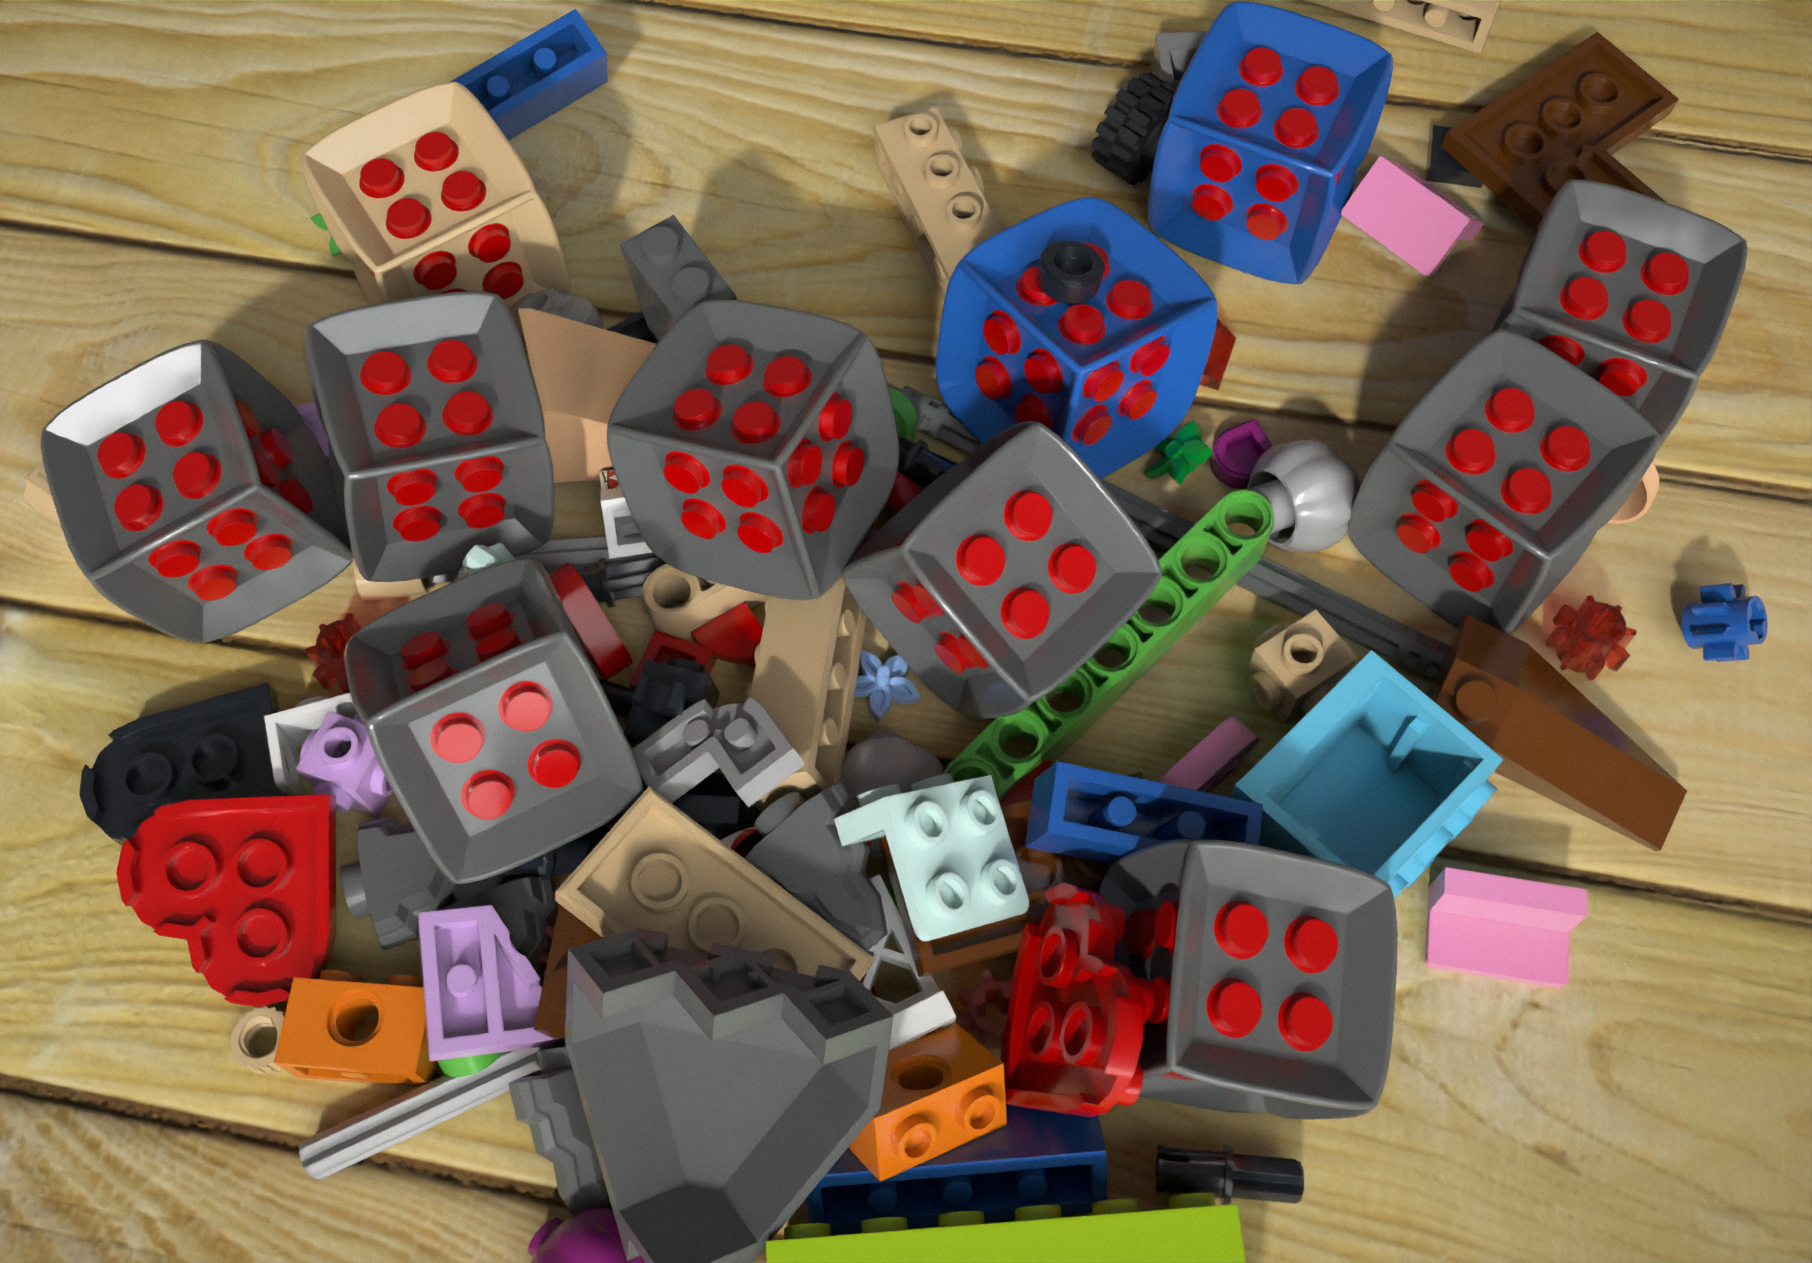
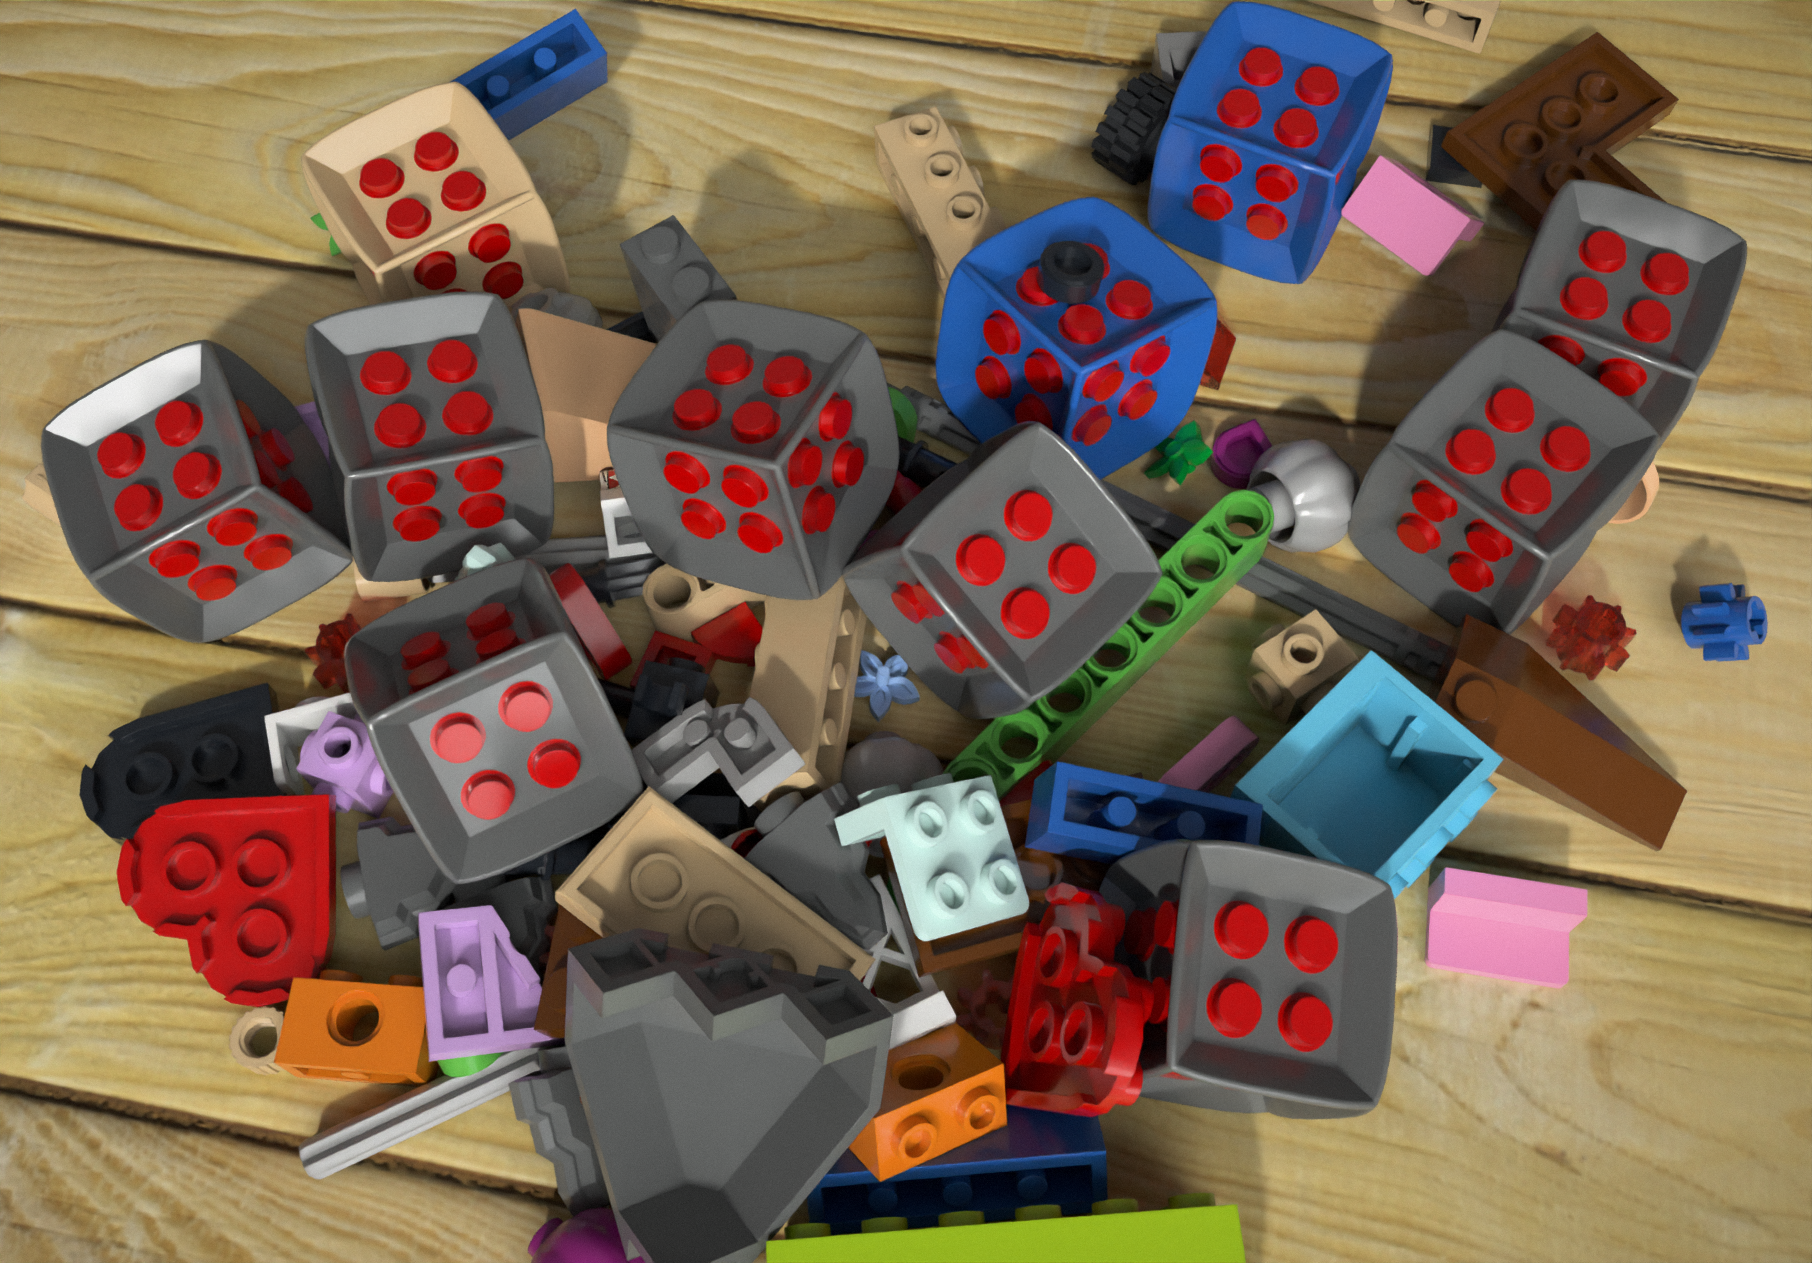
(1228, 1175): black axle -> none

